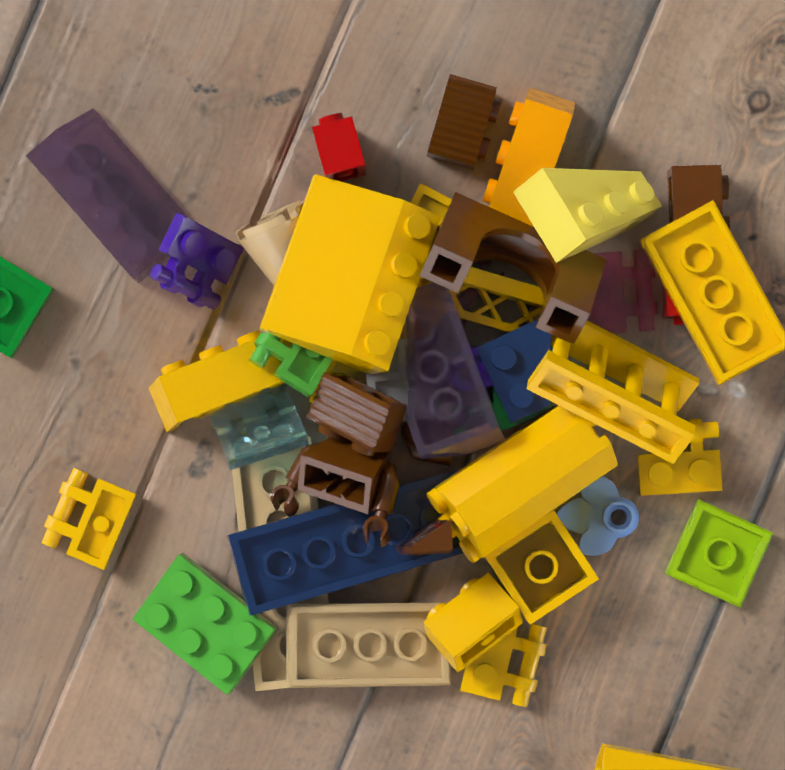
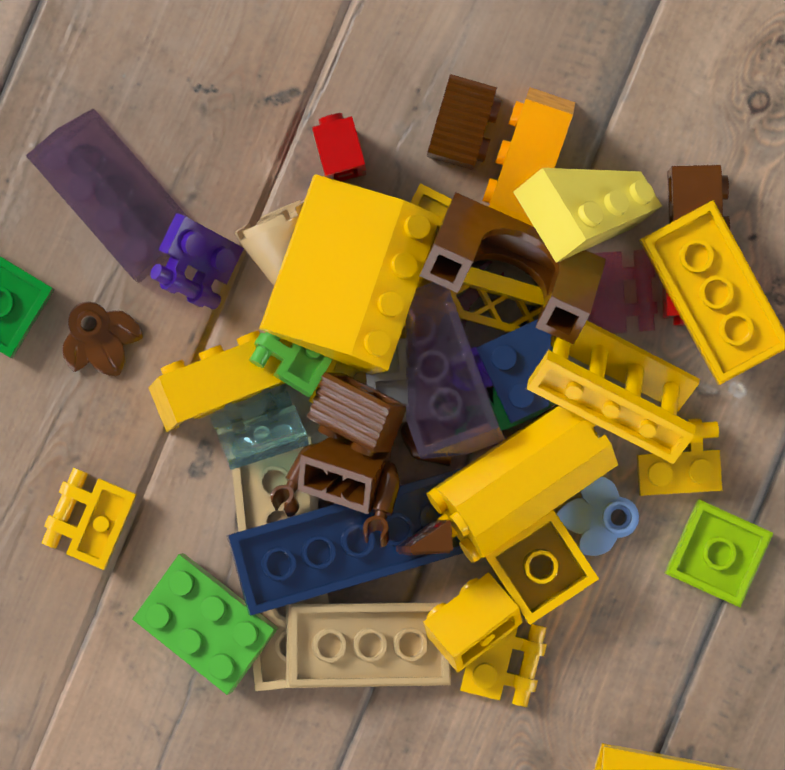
(103, 343): none -> reddish brown plate

